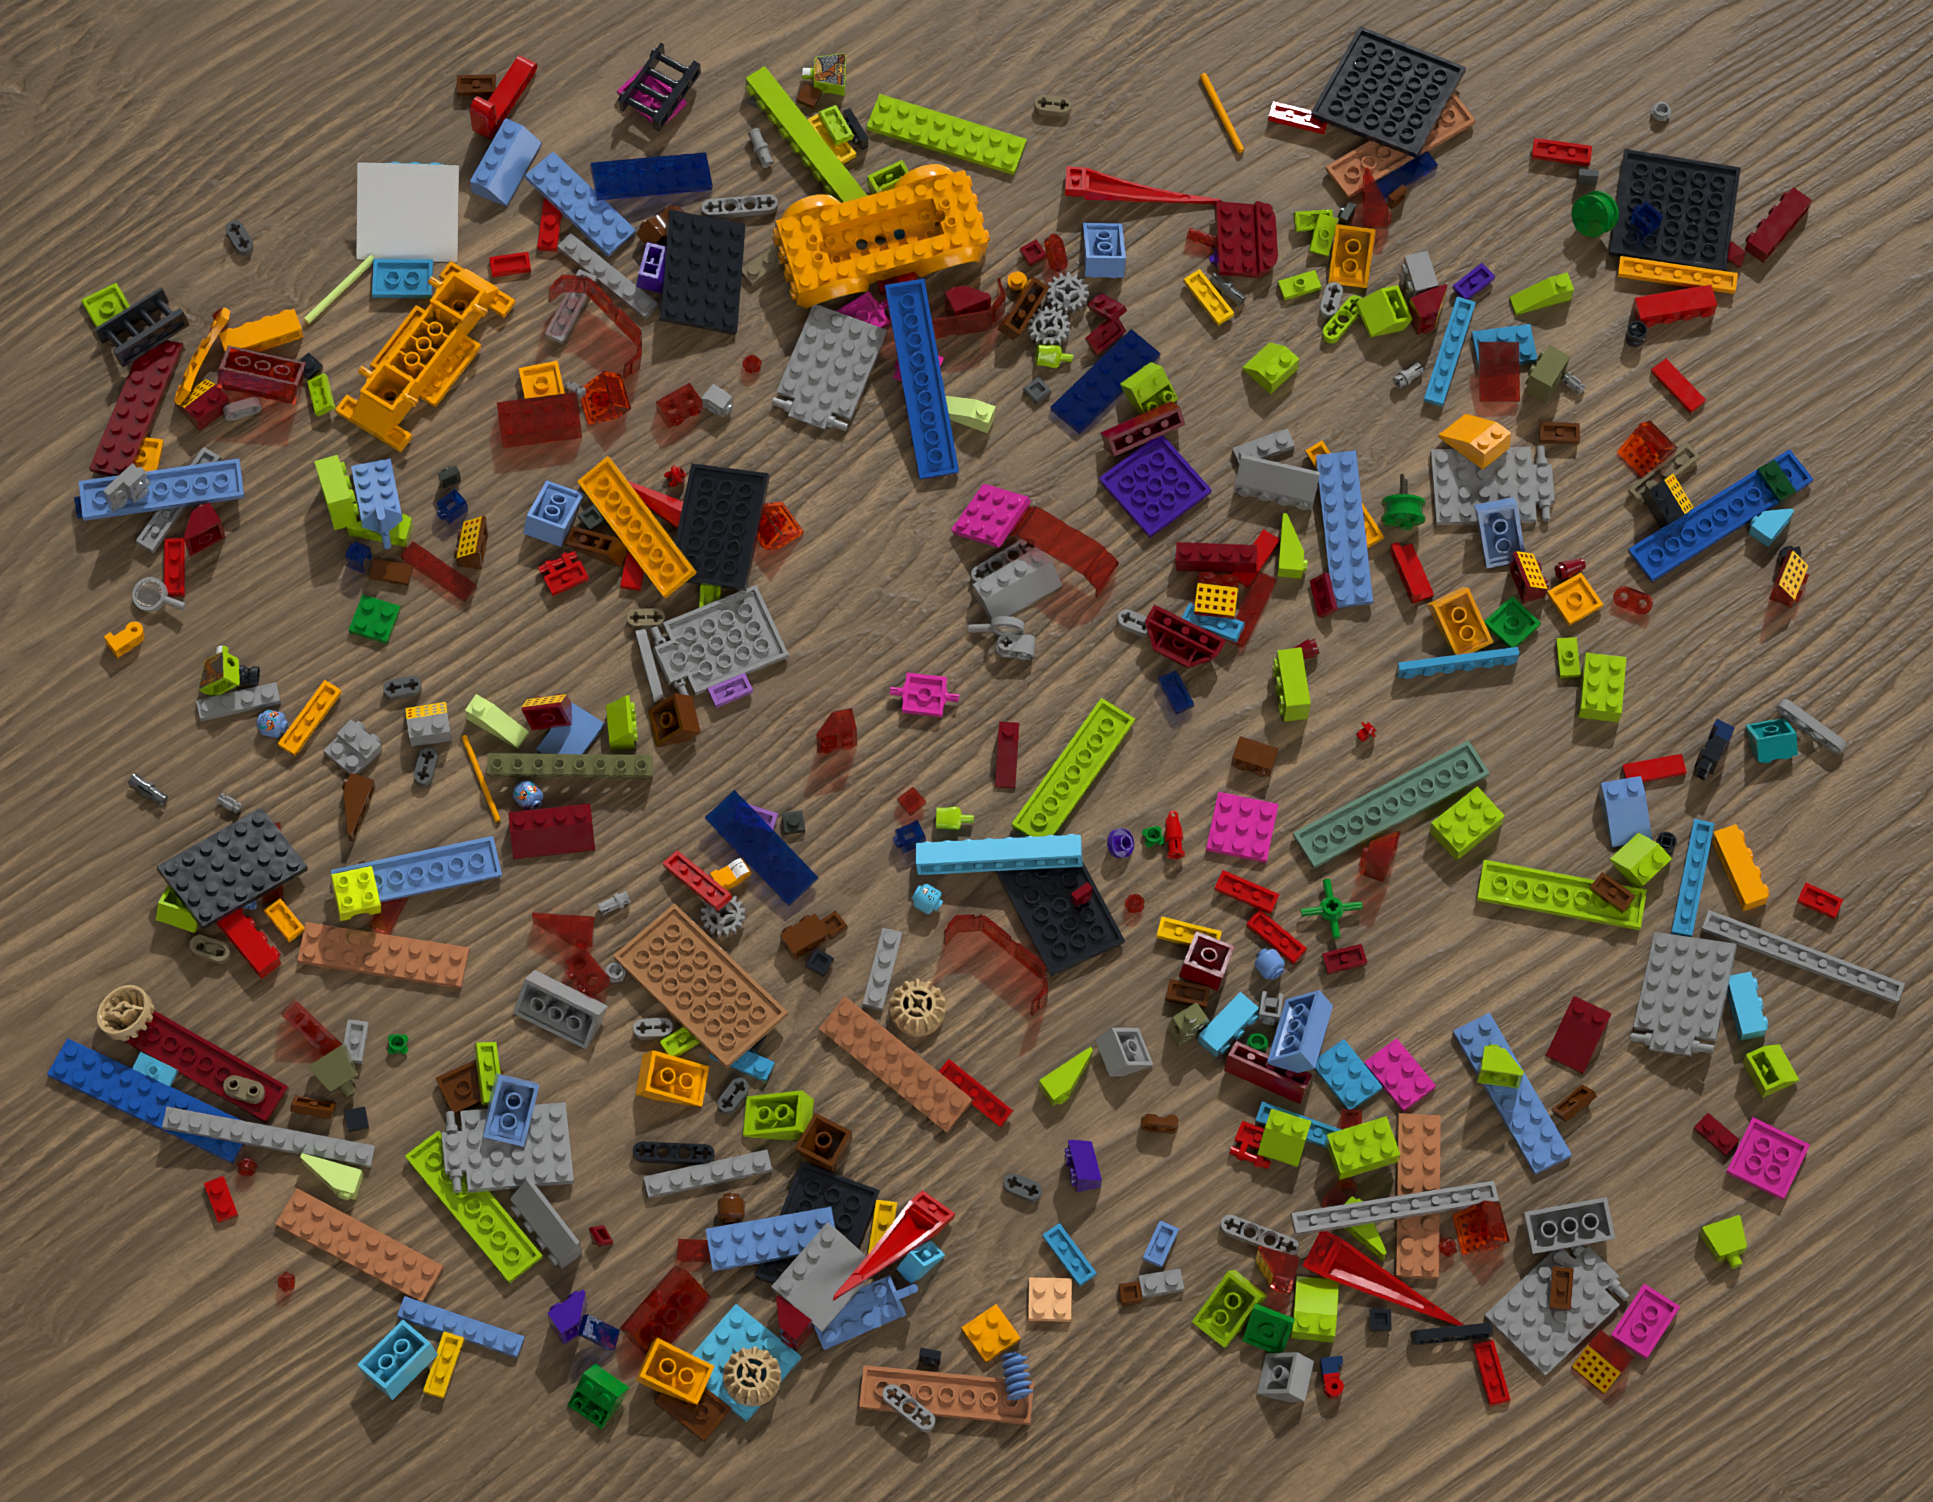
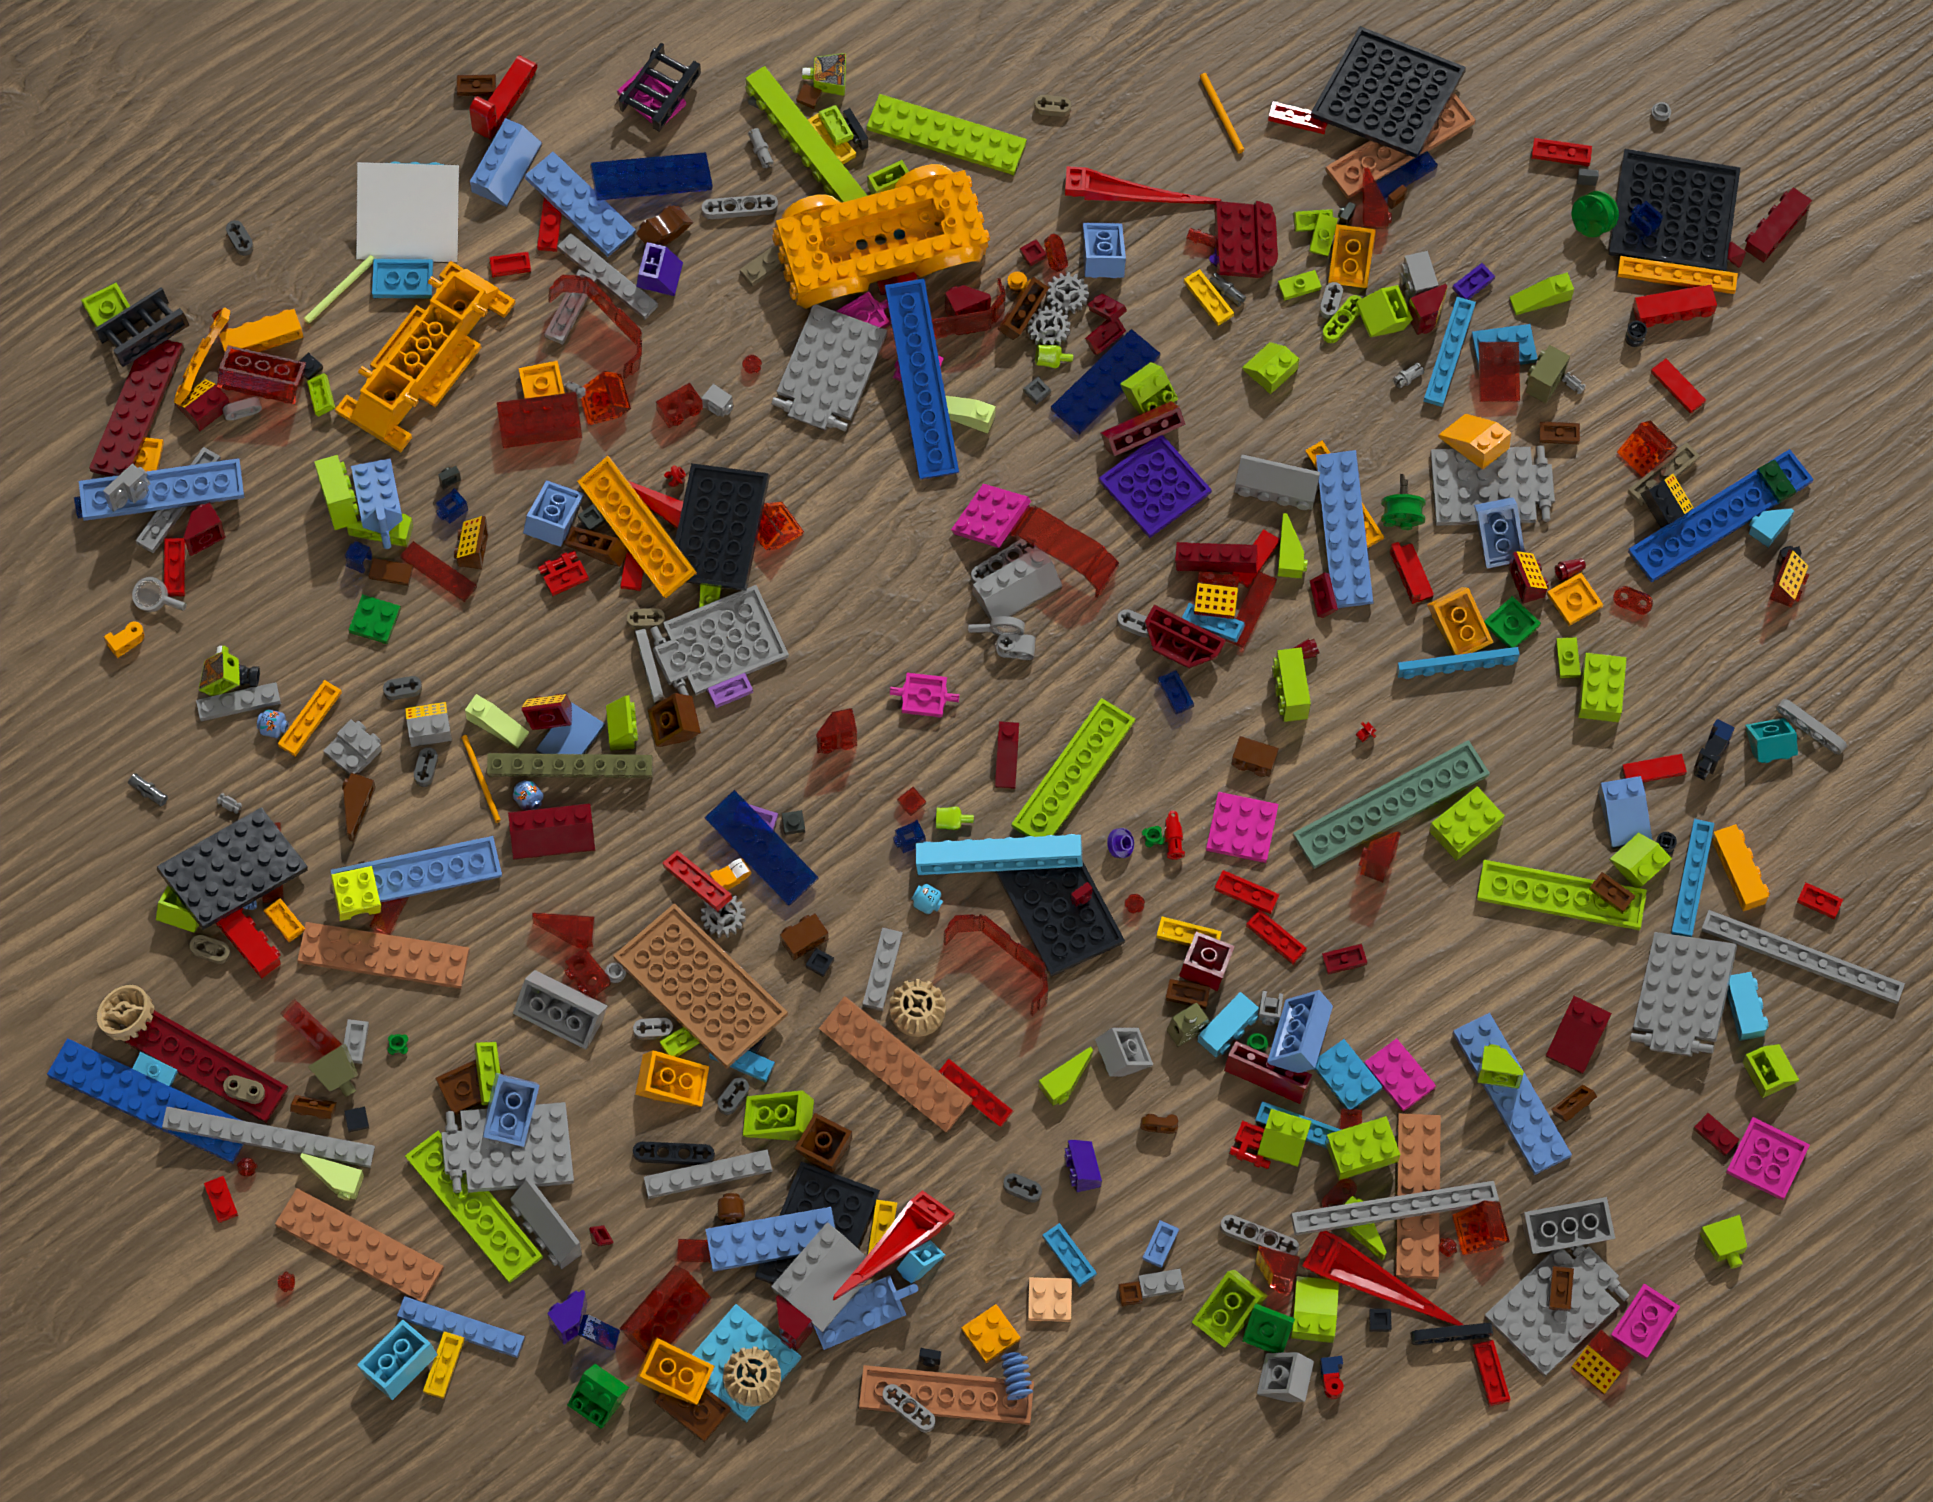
(613, 903): light grey pin -> none
(702, 272): black plate -> none
(834, 924): reddish brown tile -> none
(1265, 446): light grey plate -> none
(1269, 964): medium blue head -> none
(1336, 904): green bar -> none

